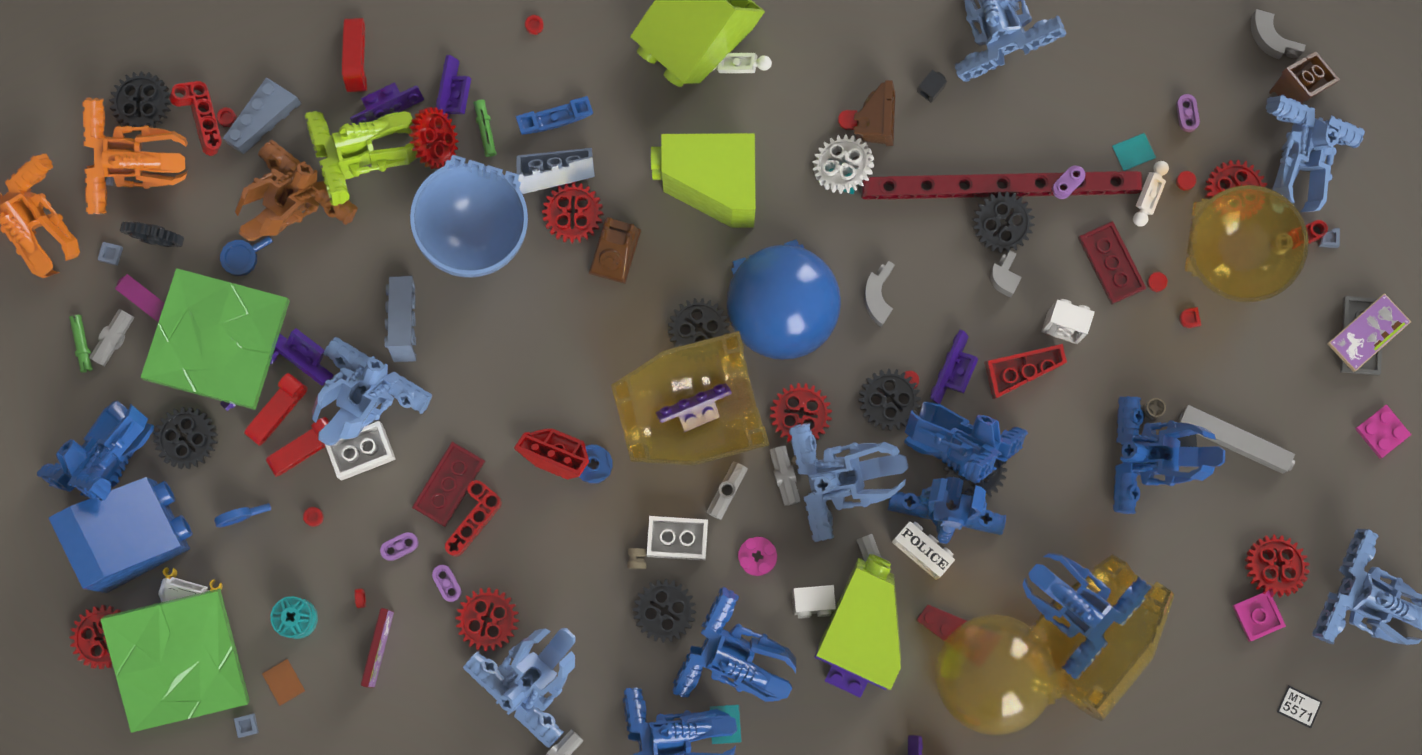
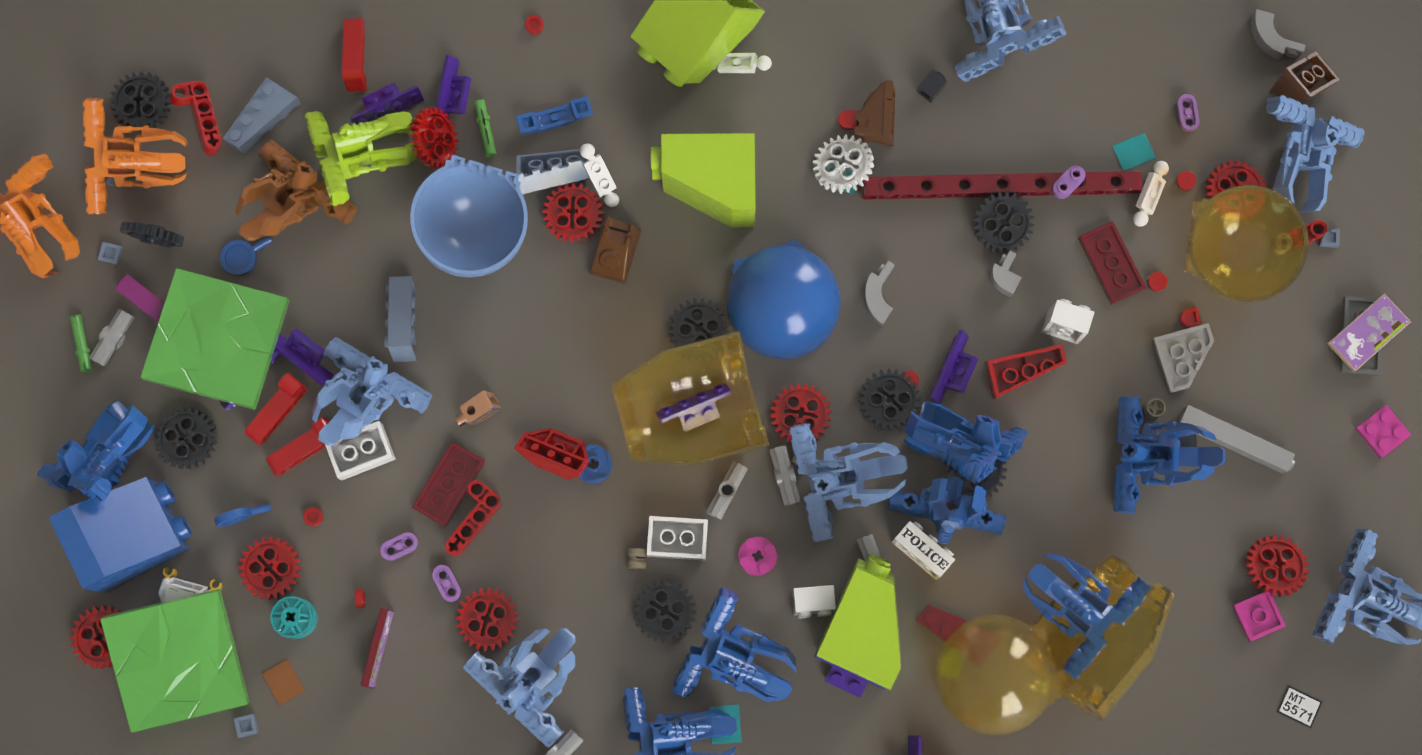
(226, 117): red tile -> none
(257, 580): none -> red gear
(484, 404): none -> nougat torso
(599, 175): none -> white plate
(1182, 355): none -> light grey plate

